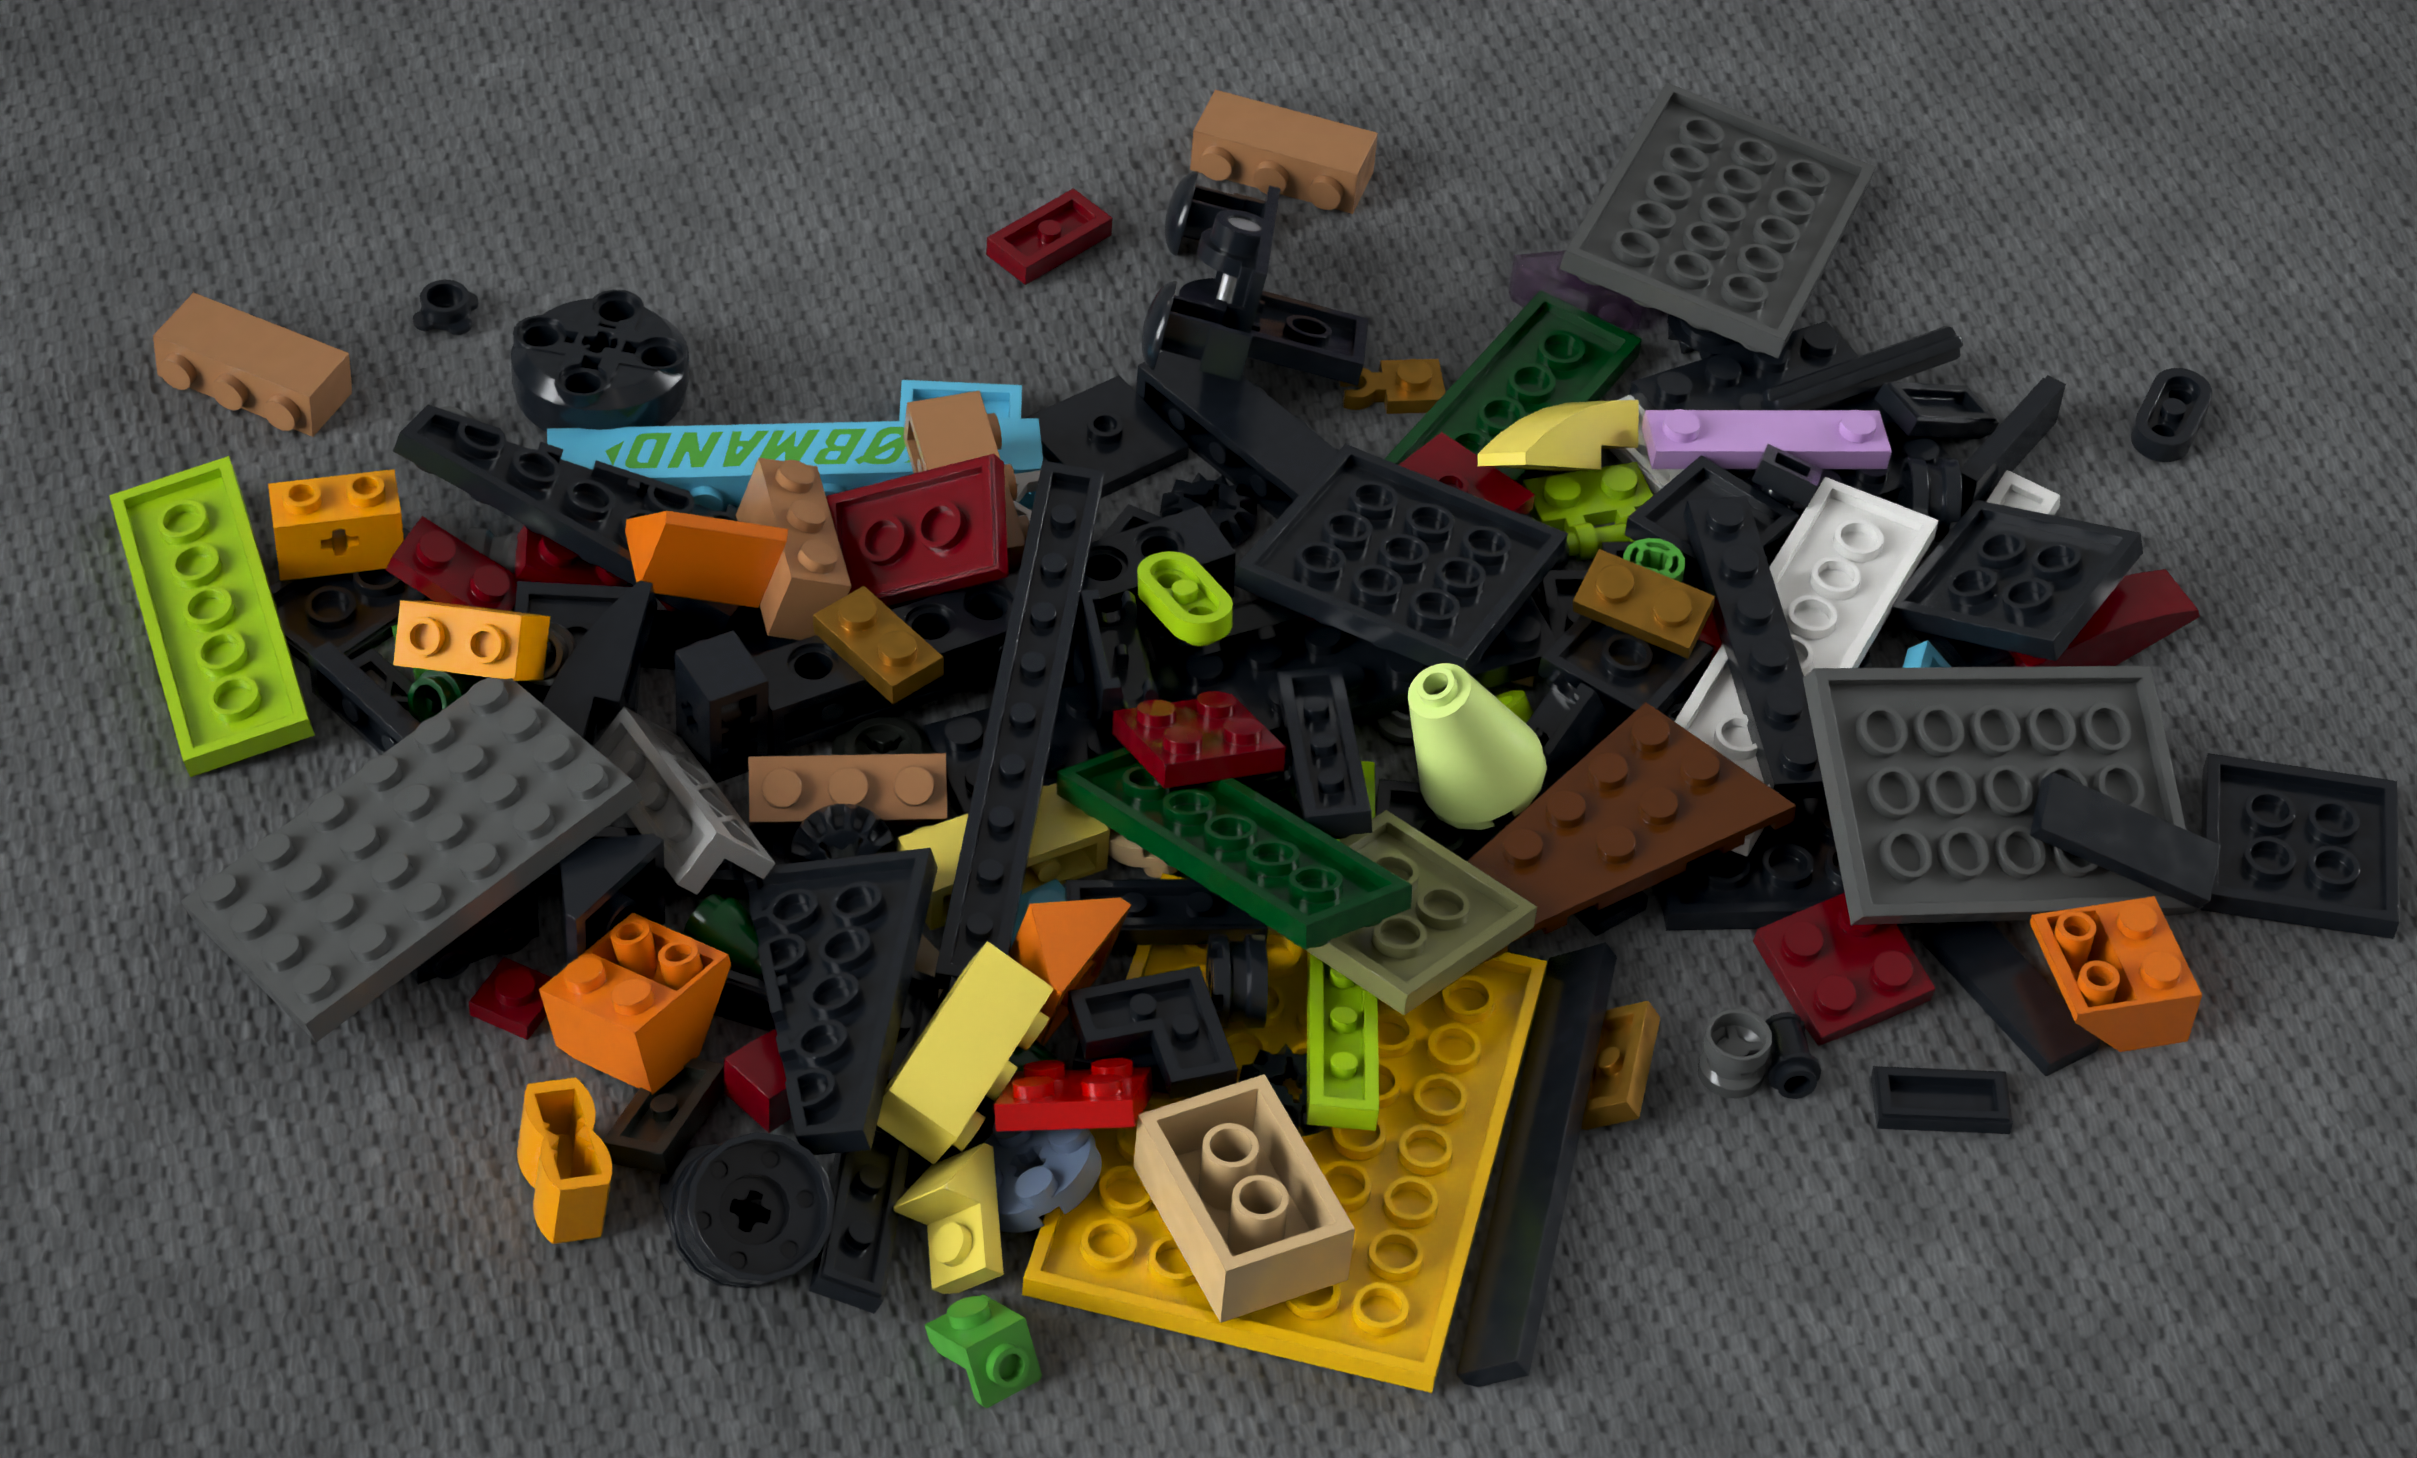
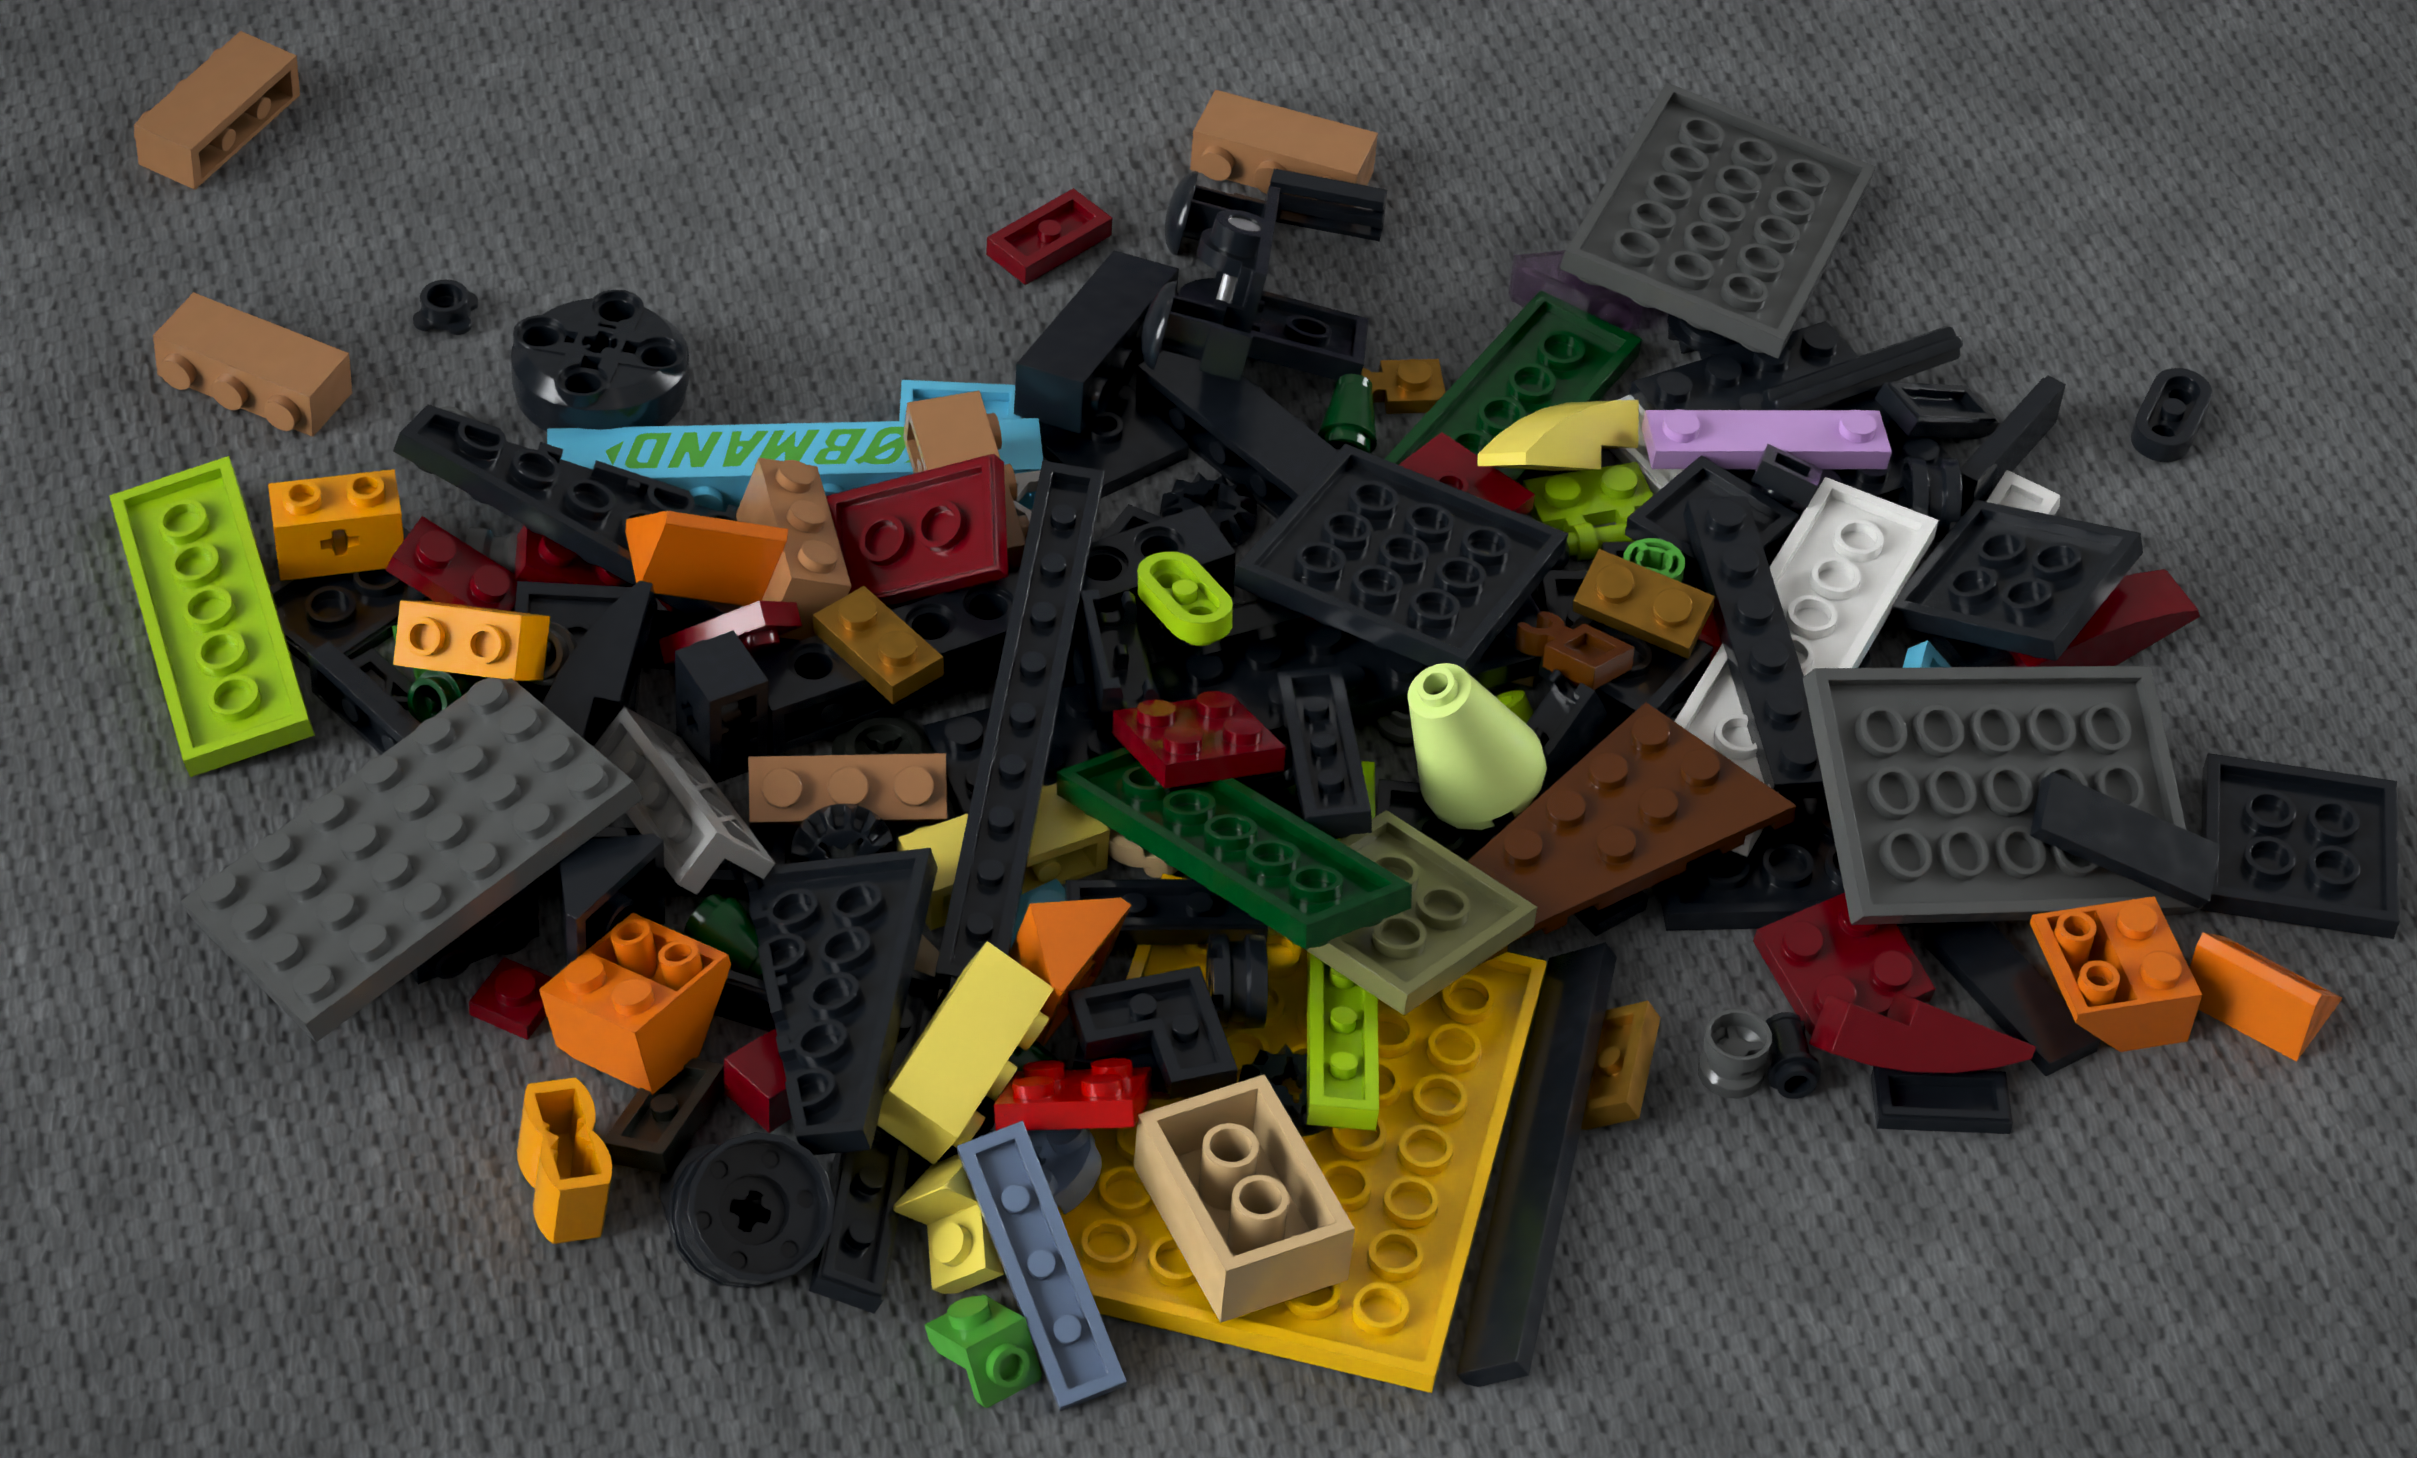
(217, 110): none -> medium nougat brick
(755, 625): none -> dark red plate
(1041, 1266): none -> sand blue plate
(1090, 344): none -> black brick
(1326, 212): none -> black tile
(1350, 415): none -> dark green cone
(1578, 653): none -> reddish brown plate
(1913, 1038): none -> dark red slope
(2259, 995): none -> orange slope

